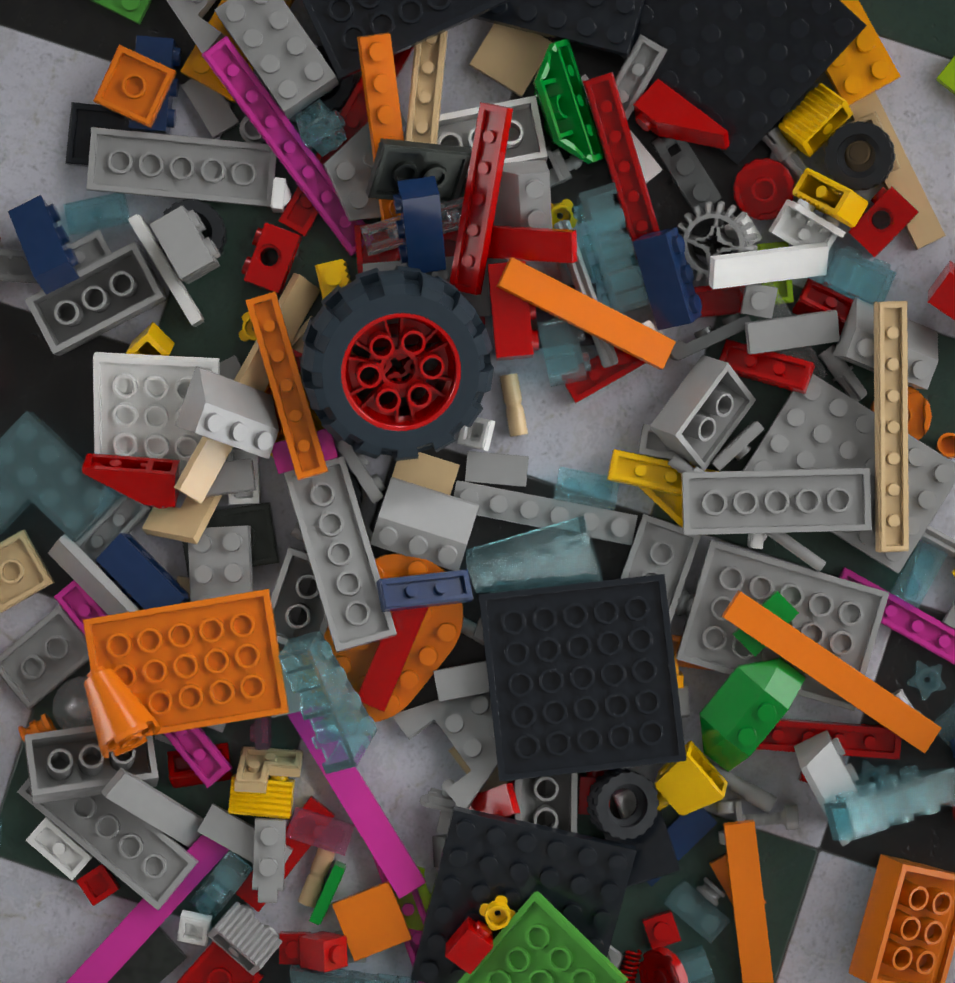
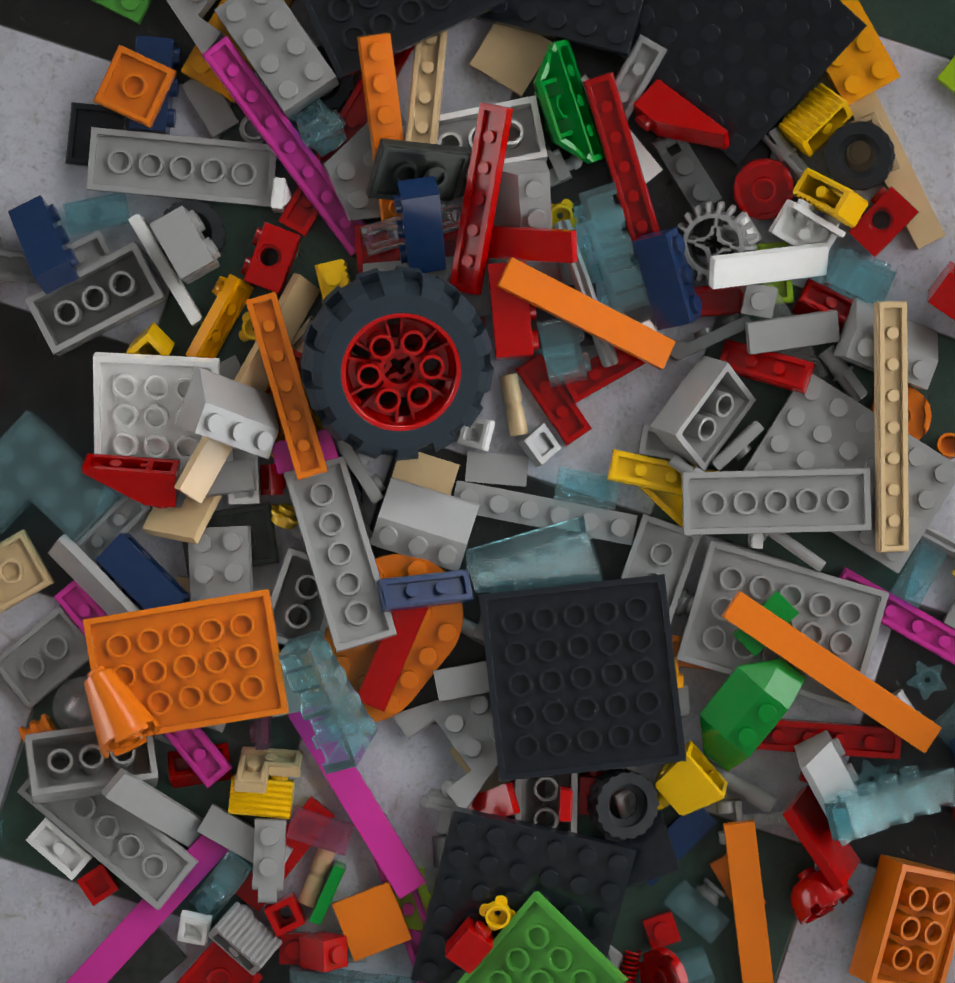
(230, 301): none -> light orange hinge
(271, 481): none -> red plate
(281, 923): none -> red plate
(284, 516): none -> yellow plate
(540, 445): none -> light grey plate
(553, 401): none -> red tile
(565, 803): none -> red tile
(814, 833): none -> red tile
(815, 897): none -> red cylinder

